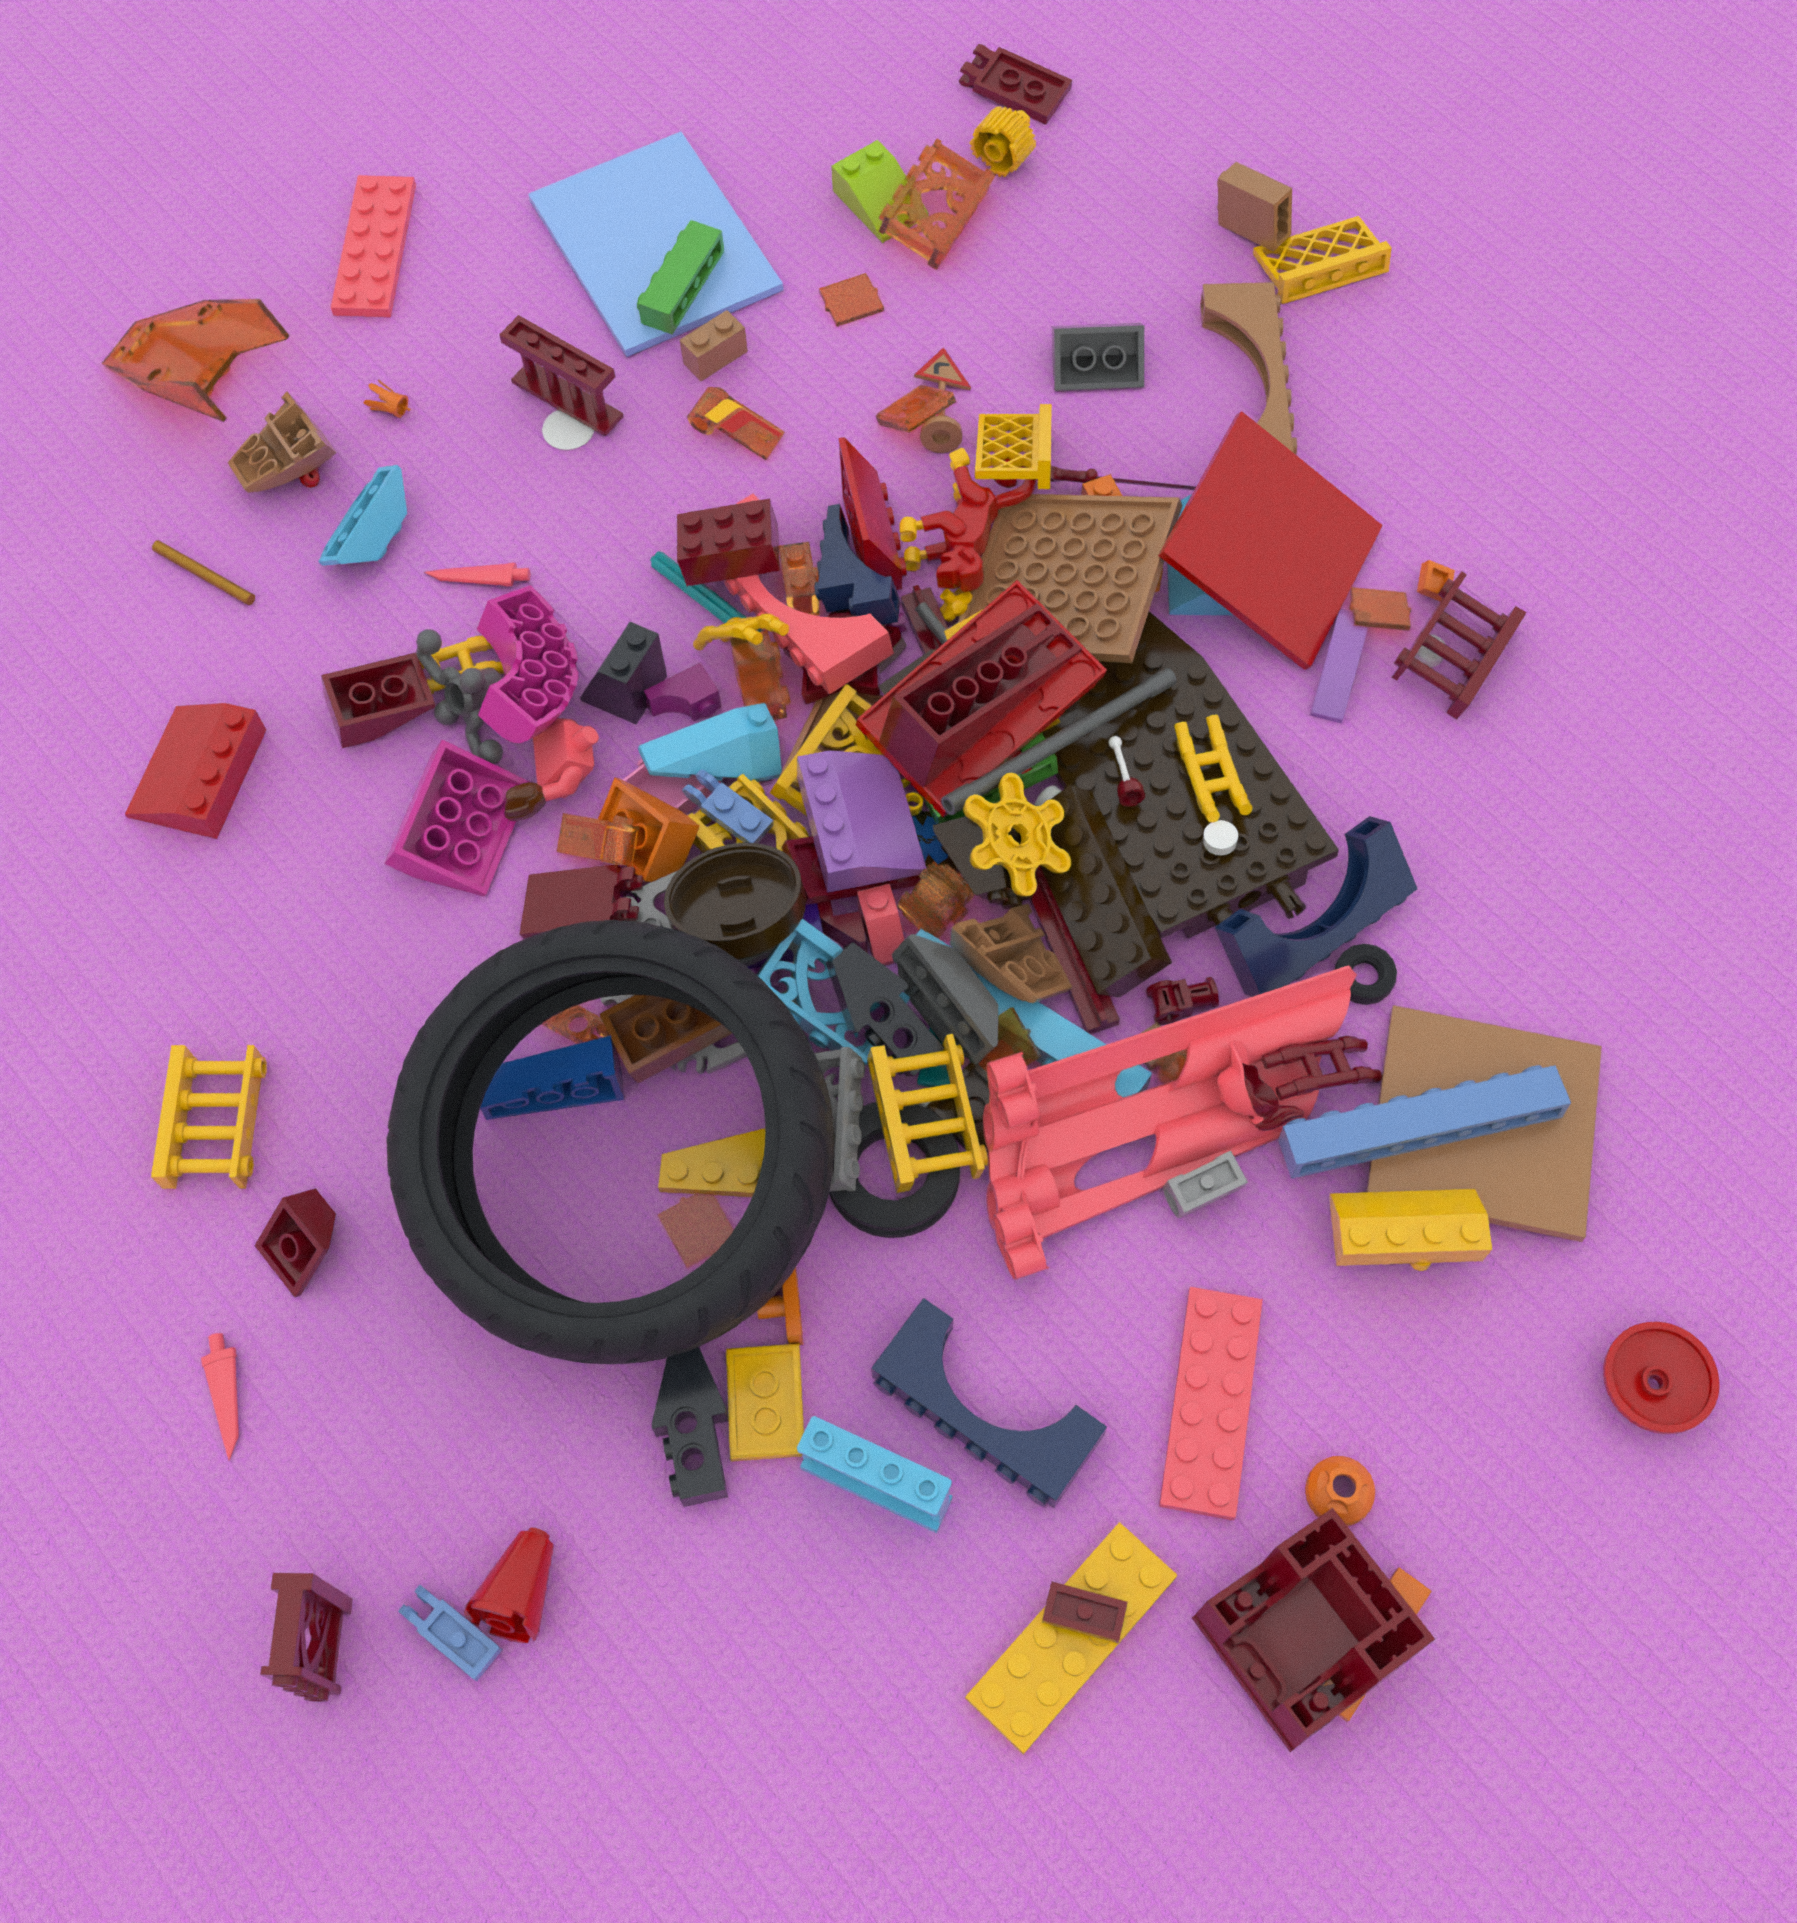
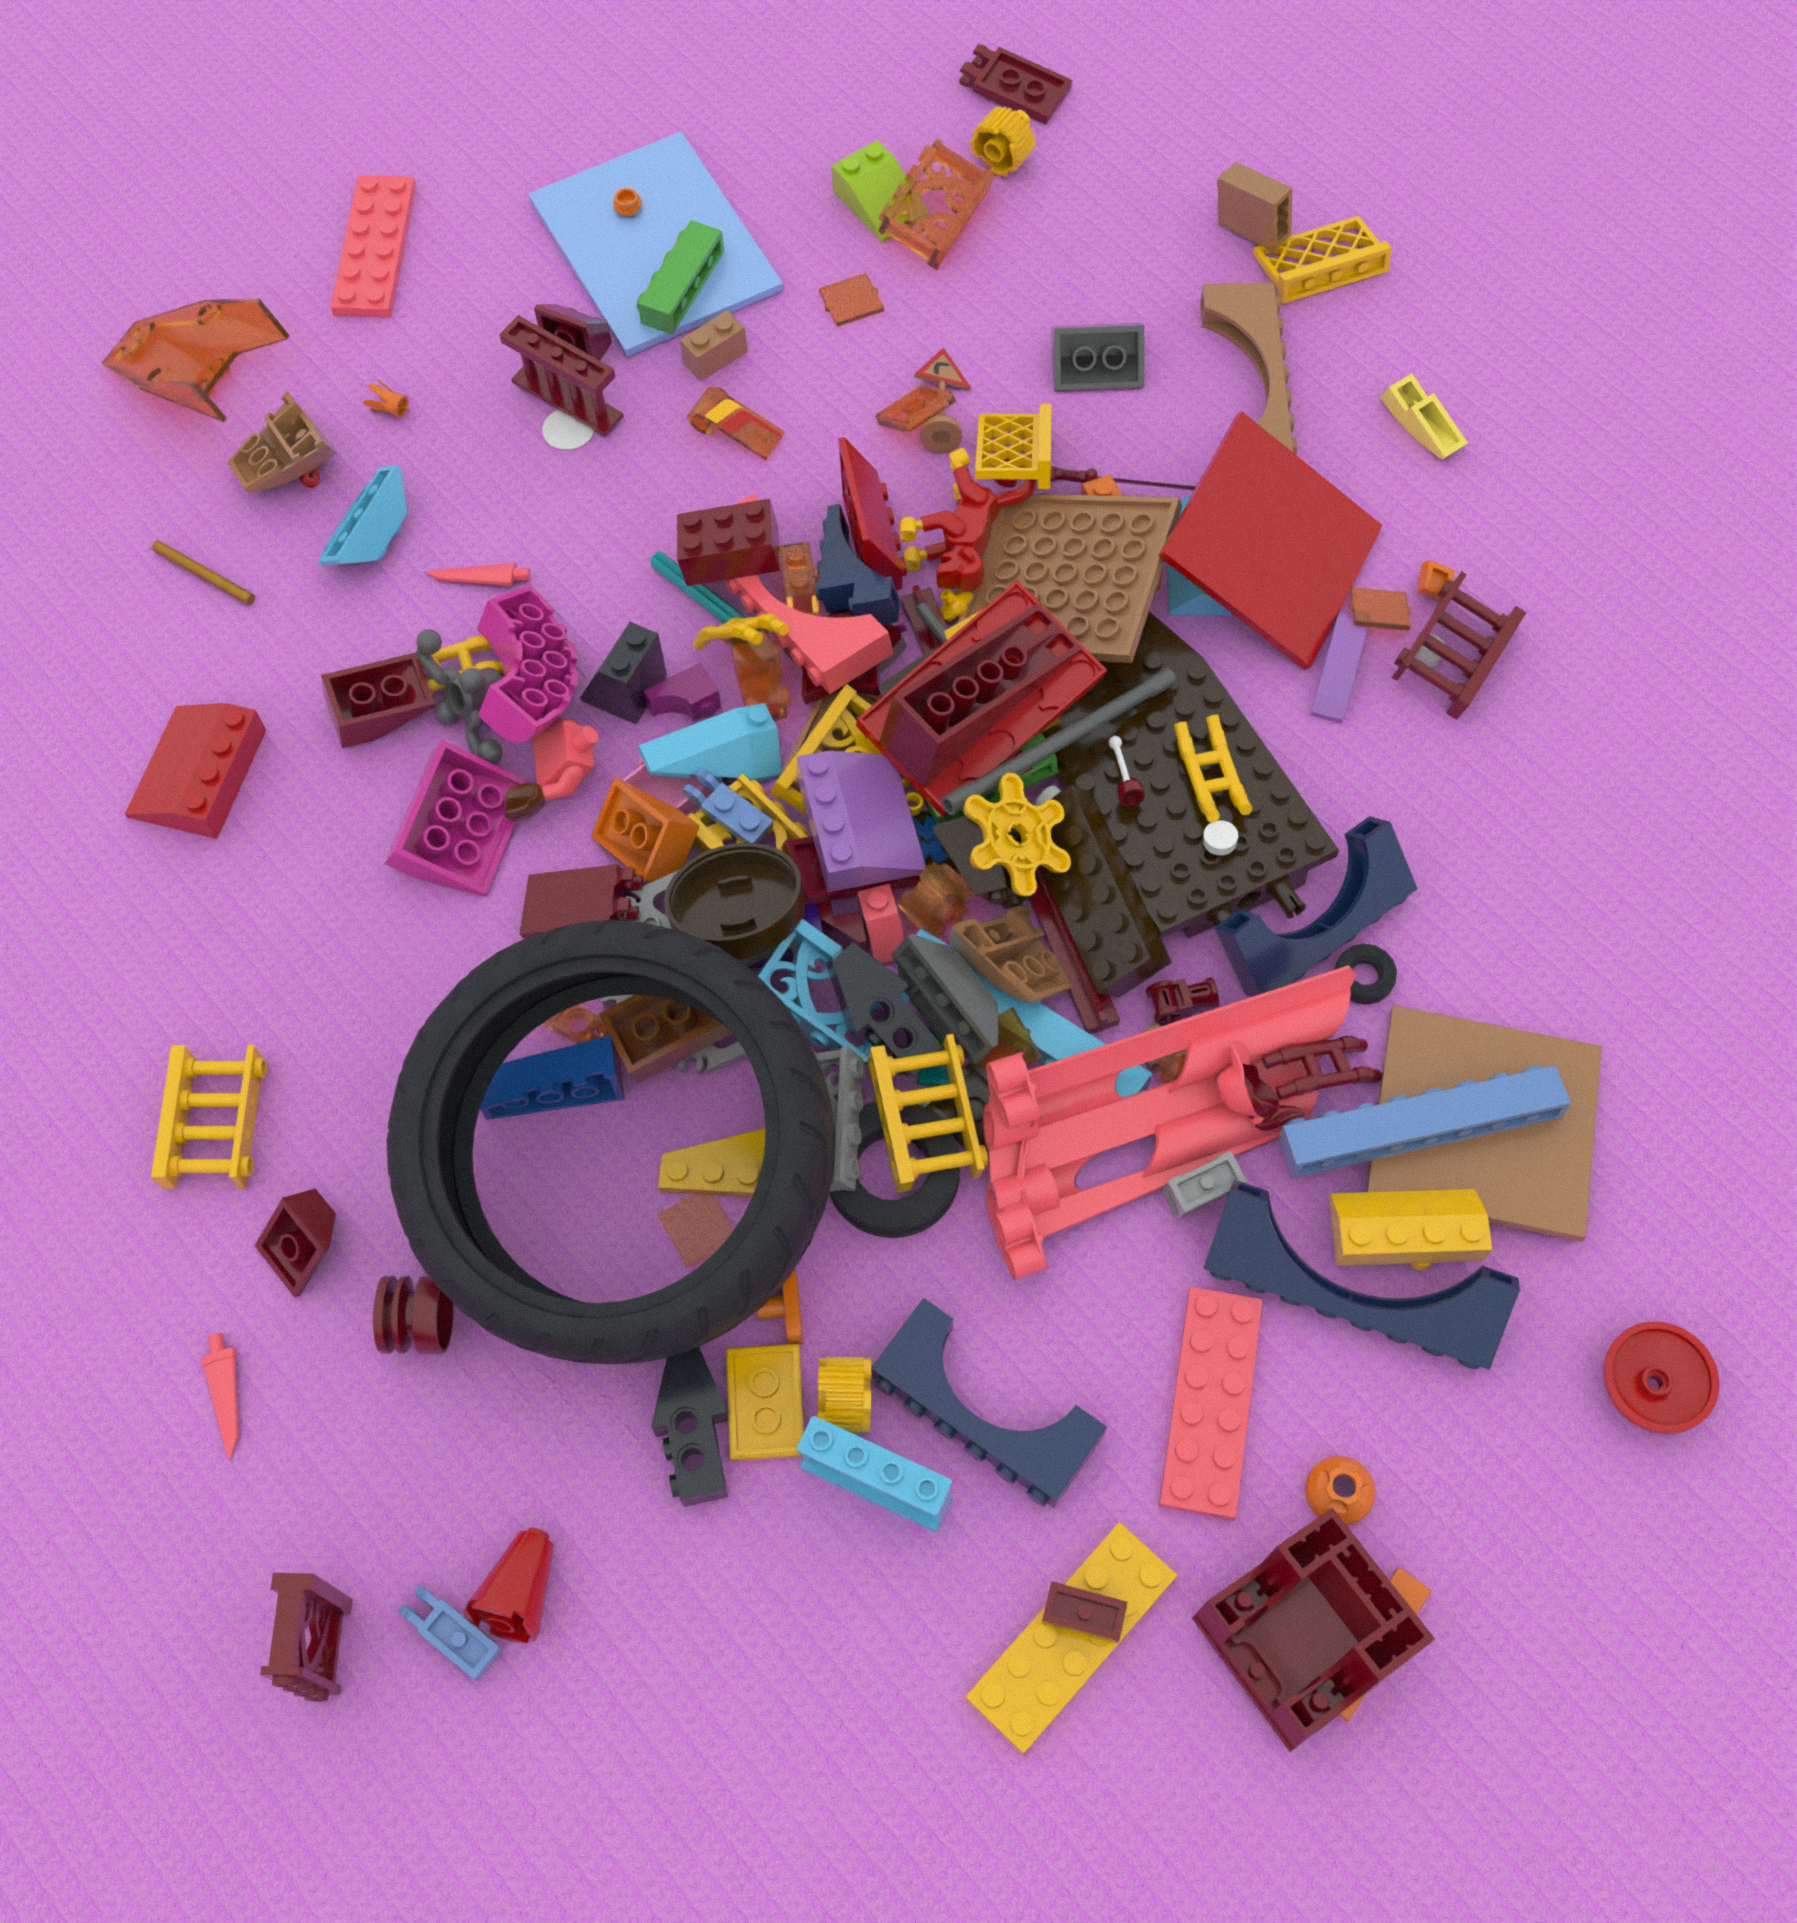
(410, 1315): none -> dark red wheel
(575, 328): none -> dark red slope
(599, 839): clear orange door -> none
(627, 202): none -> orange plate
(845, 1392): none -> yellow brick
(1423, 417): none -> light yellow slope
(1455, 1322): none -> dark blue arch

